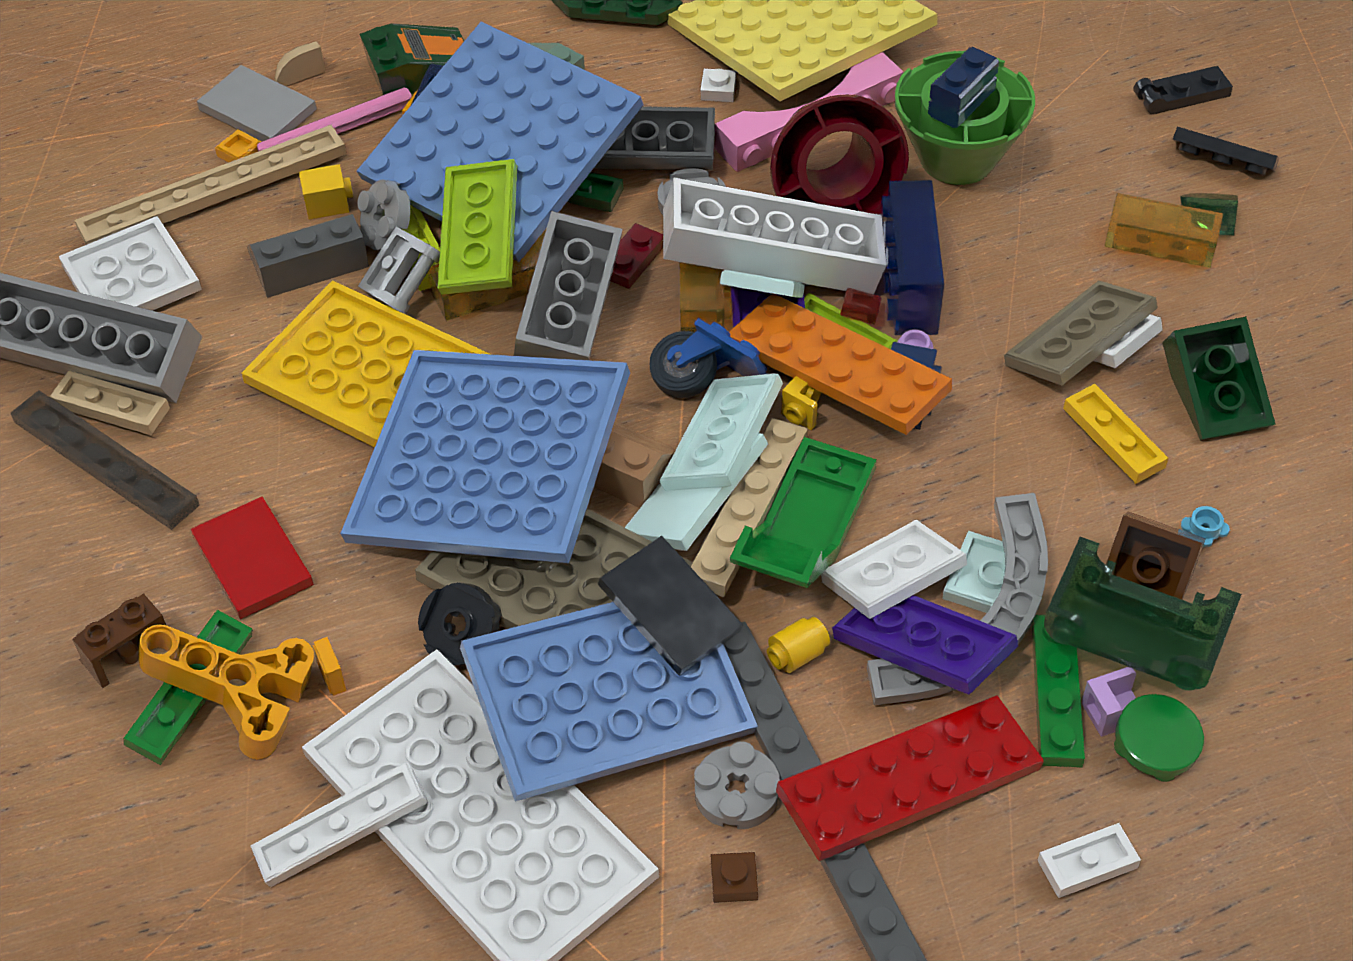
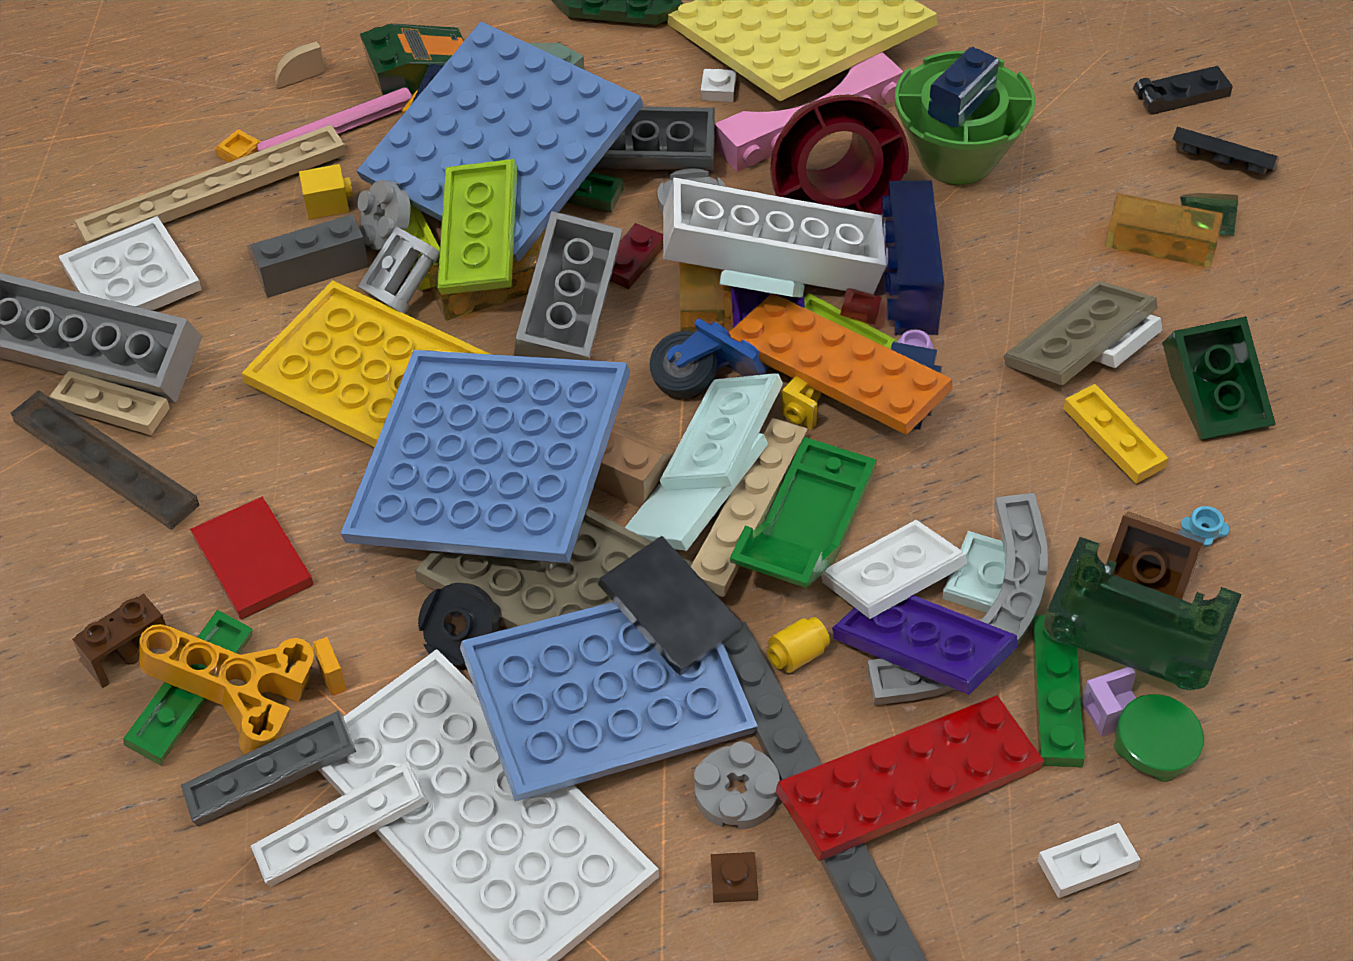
(256, 104): light grey tile -> none
(267, 768): none -> dark grey tile

